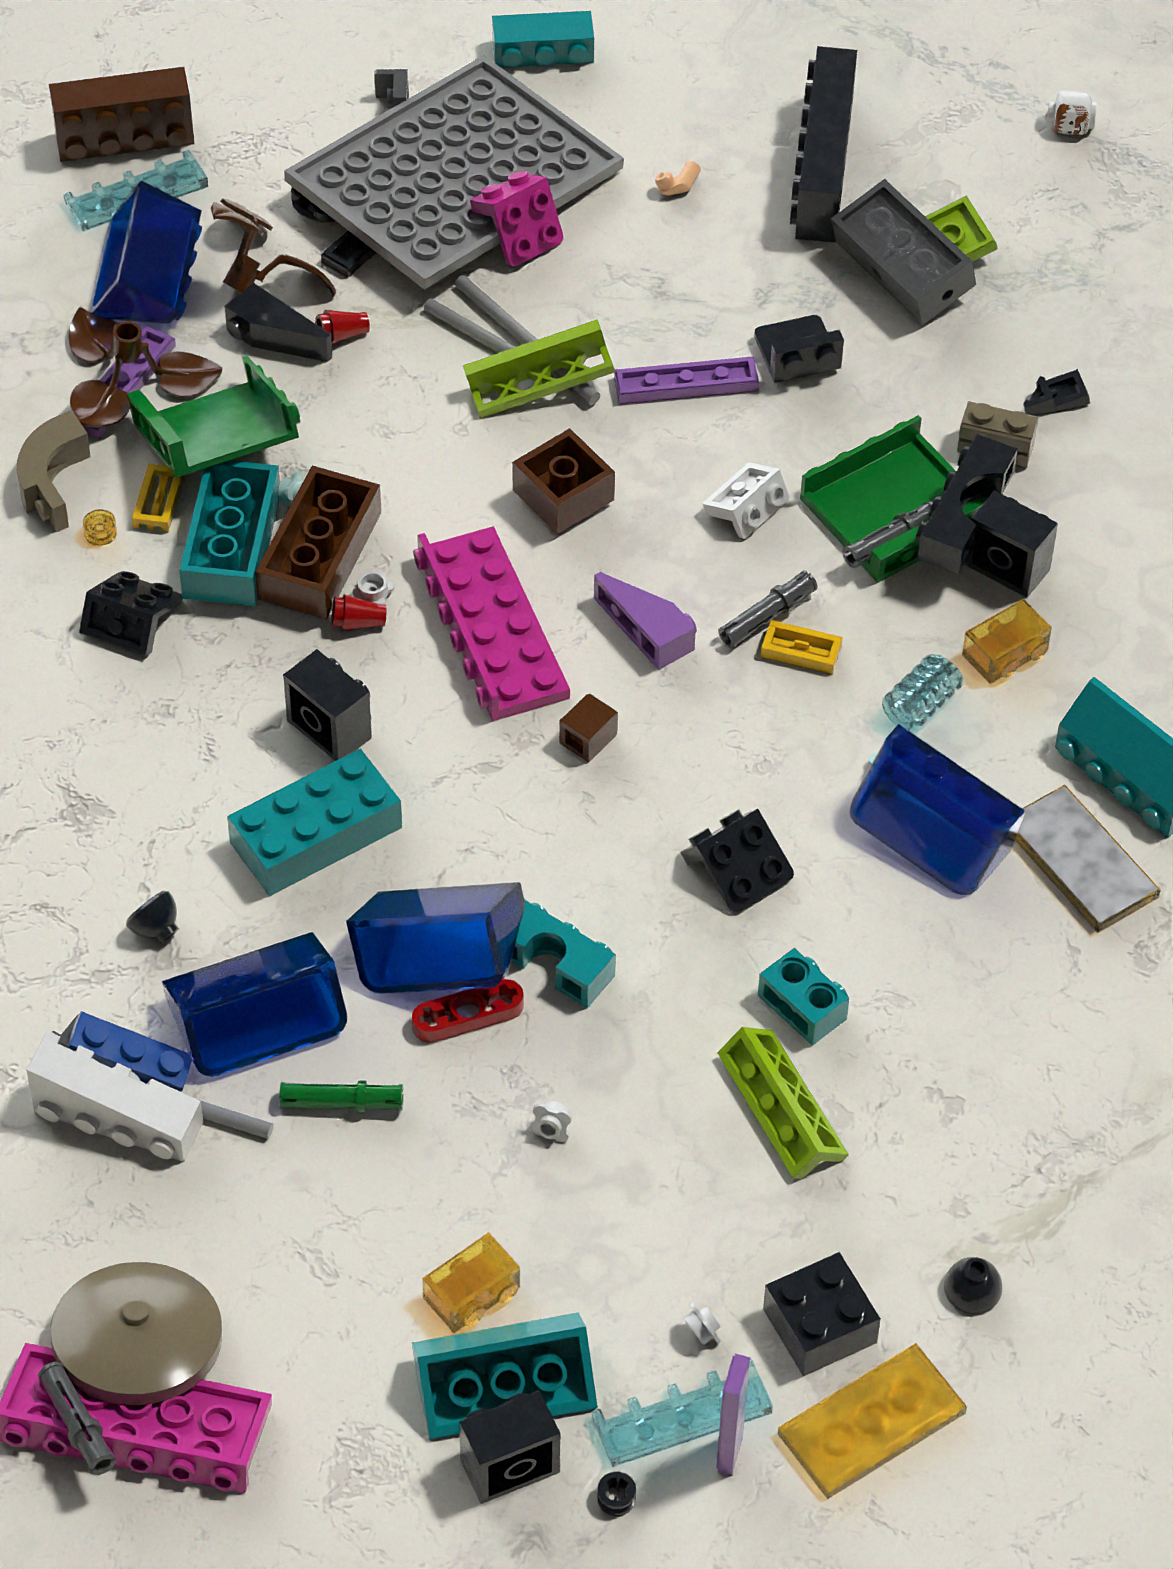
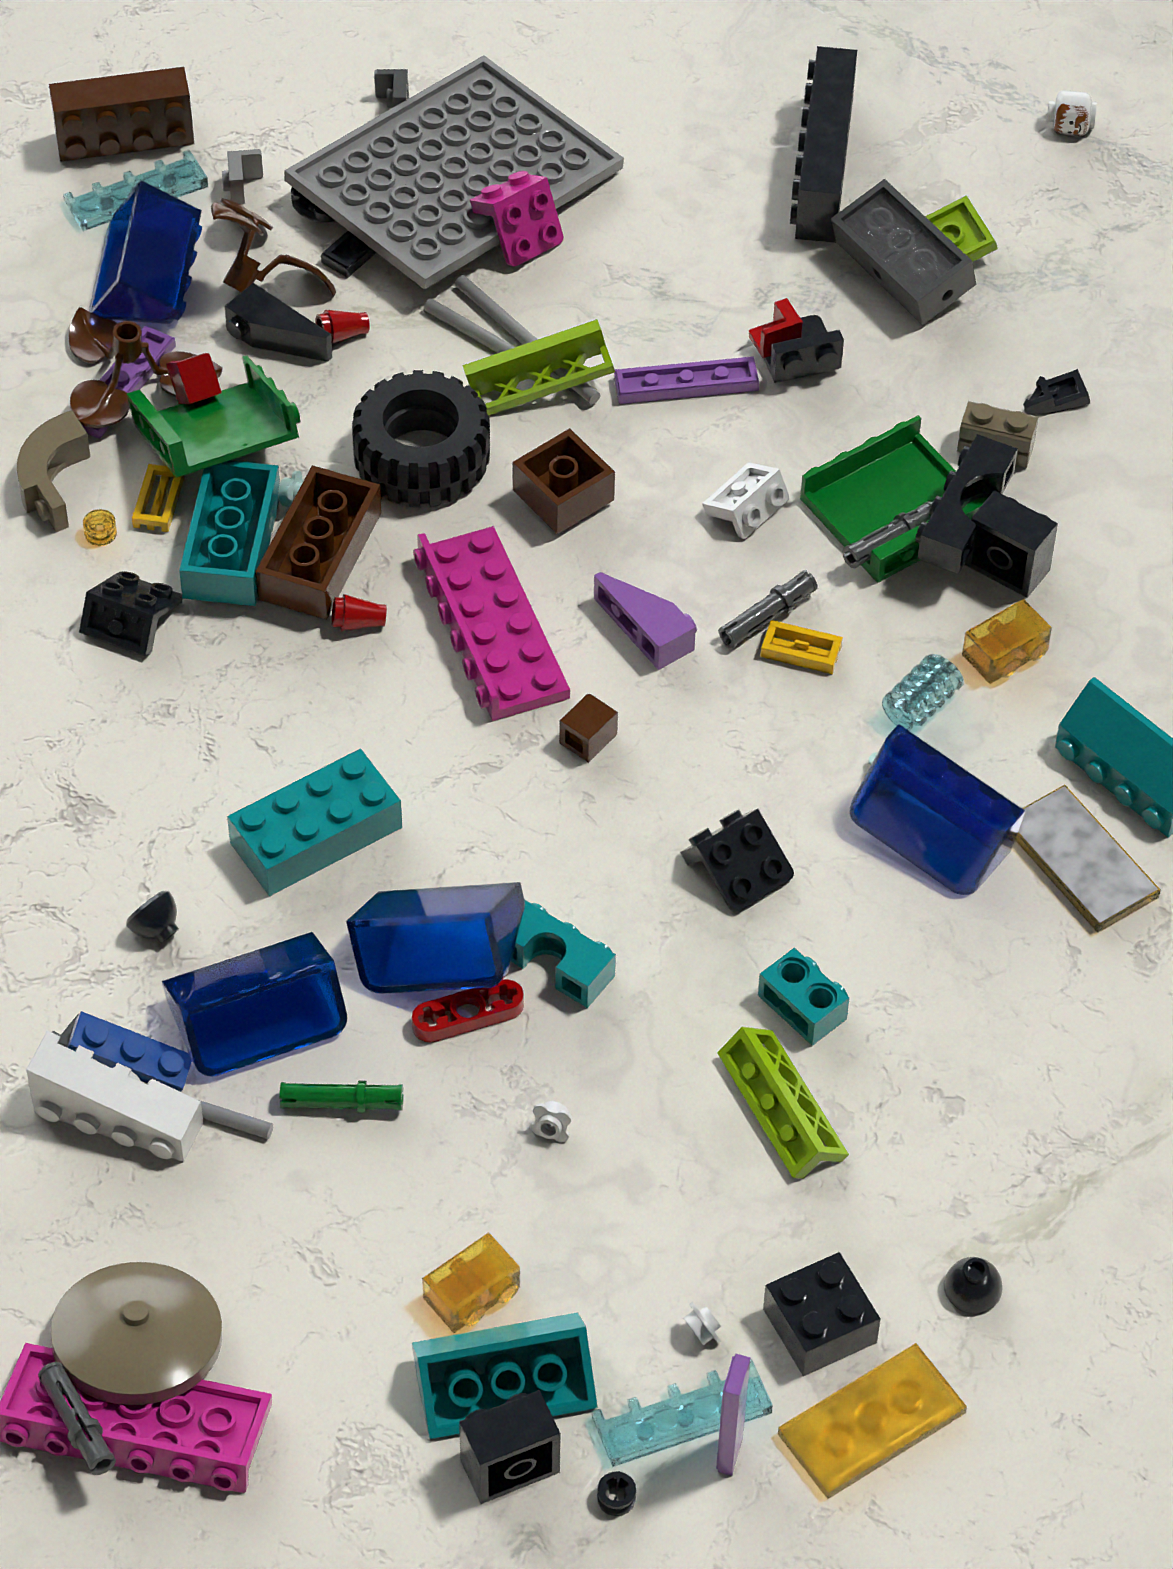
(194, 378): none -> red panel
(241, 166): none -> light grey bracket
(328, 705): black brick -> none
(373, 587): white plate -> none
(417, 404): none -> black tyre
(543, 39): teal brick -> none
(672, 185): light nougat arm -> none
(785, 327): none -> red panel

